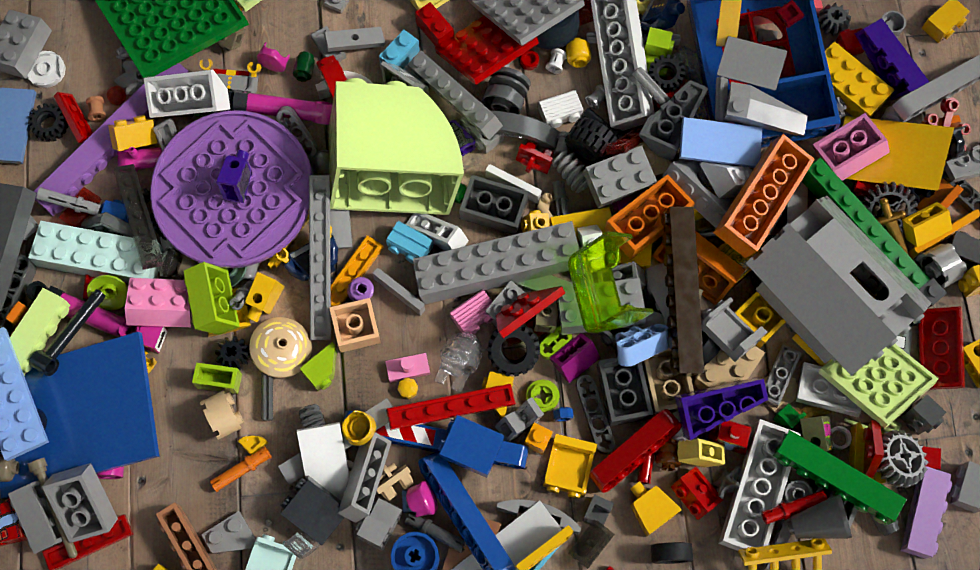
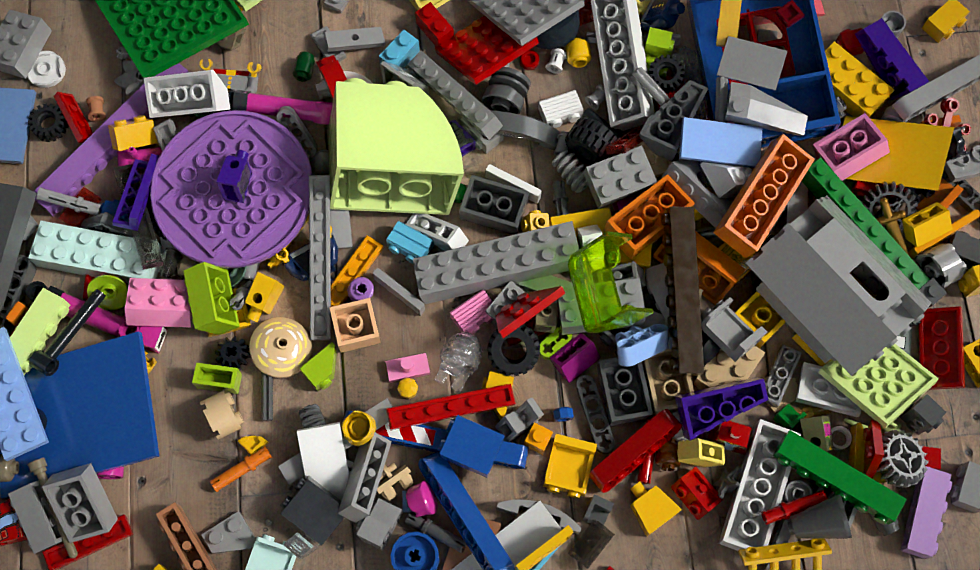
(116, 95): clear red plate -> none
(141, 195): none -> dark purple fence
(272, 59): dark pink hair -> none
(534, 159): red hips -> none
(544, 204): tan arm -> none
(549, 389): lime gear -> none
(672, 552): black tyre -> none
(834, 19): dark grey gear -> none

